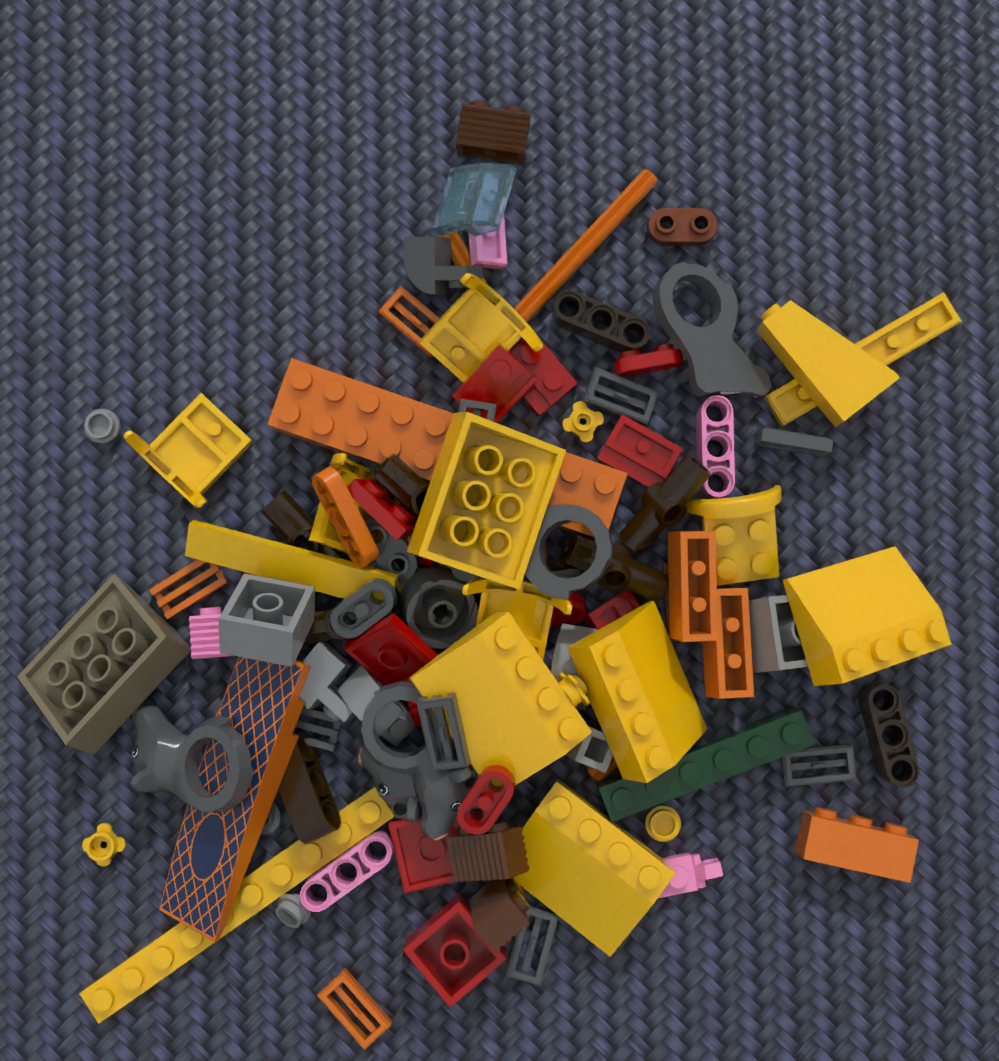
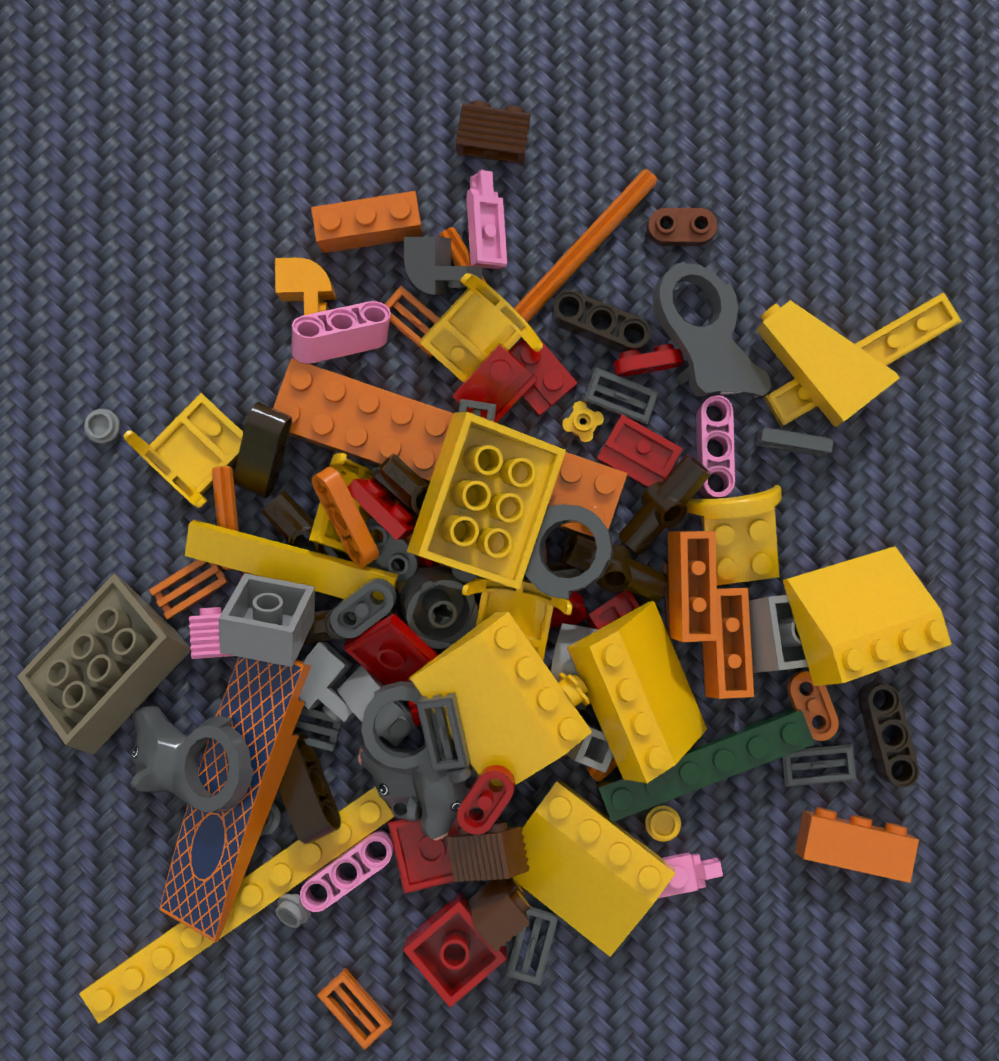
(93, 846): yellow plate -> none
(225, 498): none -> orange axle
(262, 449): none -> dark brown beam
(303, 281): none -> light orange brick
(340, 332): none -> bright pink beam
(367, 222): none -> orange brick
(474, 198): clear light blue slope -> none
(812, 704): none -> orange plate

